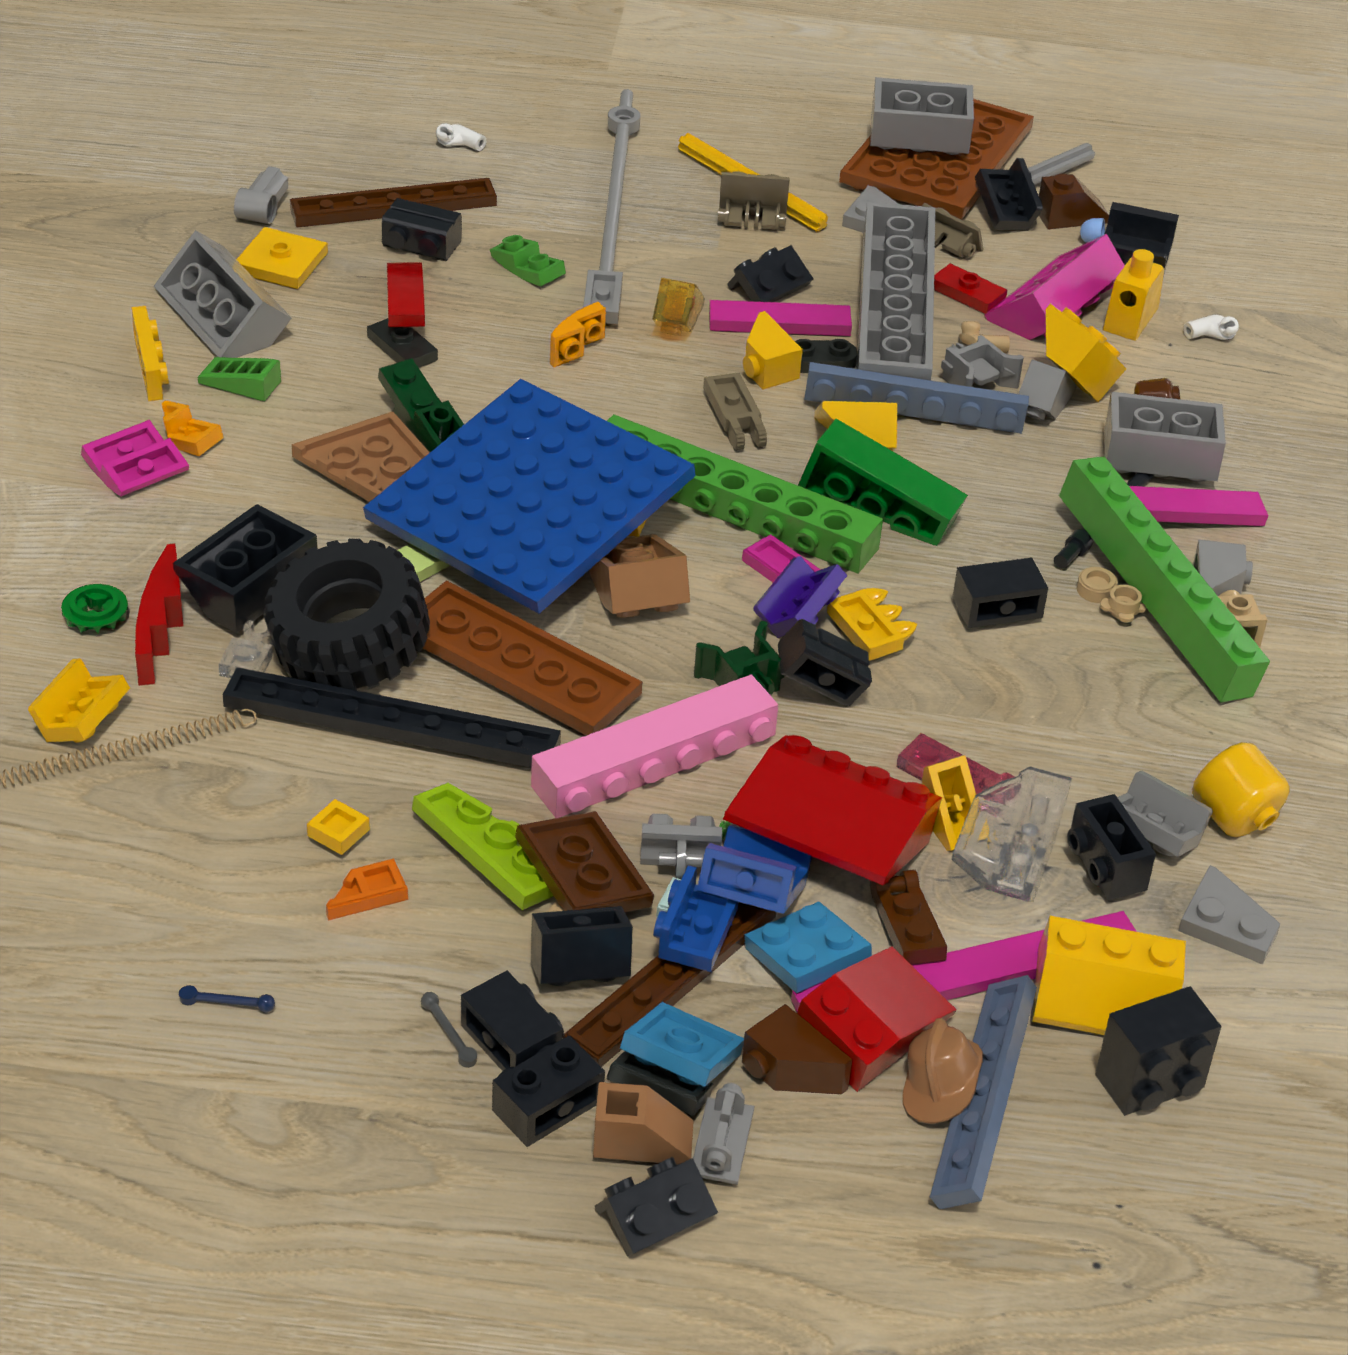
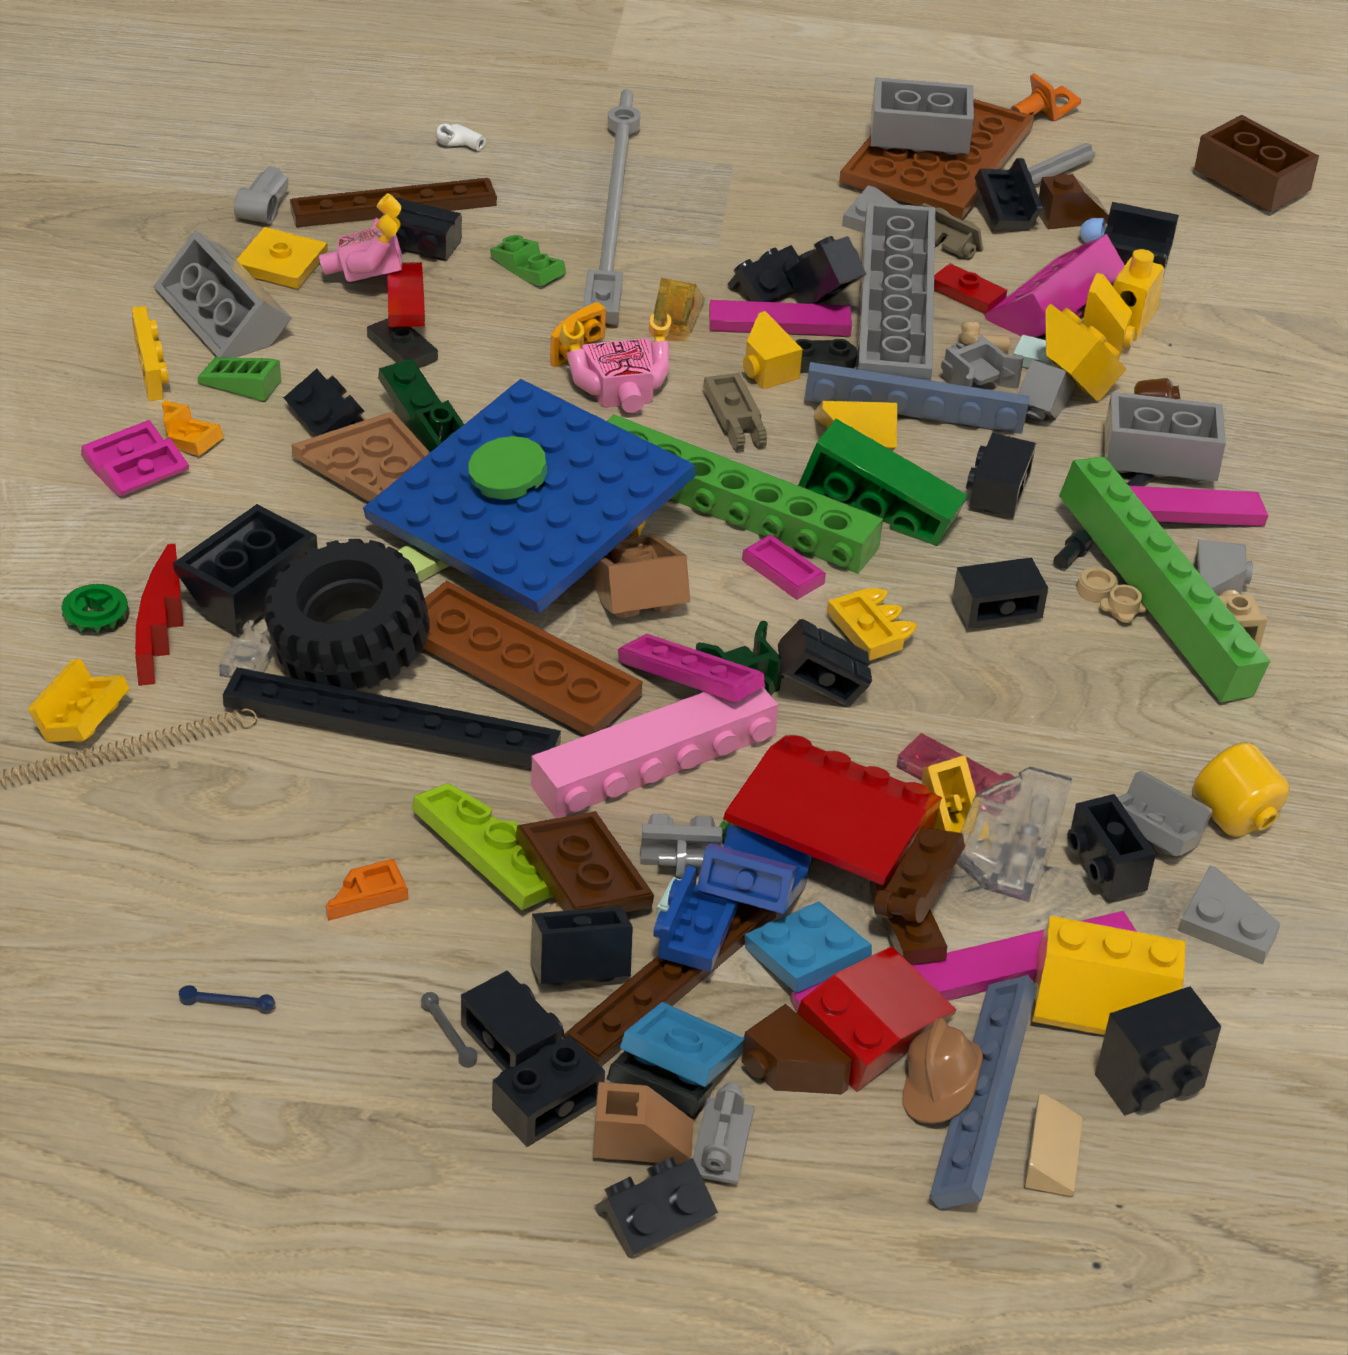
(321, 404): none -> black bracket
(338, 826): yellow plate -> none
(369, 250): none -> bright pink torso
(507, 467): none -> bright green tile
(619, 370): none -> bright pink torso
(691, 667): none -> dark pink tile
(721, 162): yellow axle -> none
(753, 196): dark tan hinge -> none
(798, 595): dark purple bracket -> none
(826, 270): none -> black brick
(920, 875): none -> reddish brown plate
(1000, 474): none -> black brick
(1031, 349): none -> light aqua tile
(1043, 100): none -> orange bracket
(1054, 1147): none -> tan slope
(1109, 313): none -> yellow slope
(1212, 326): white arm -> none
(1256, 163): none -> reddish brown brick

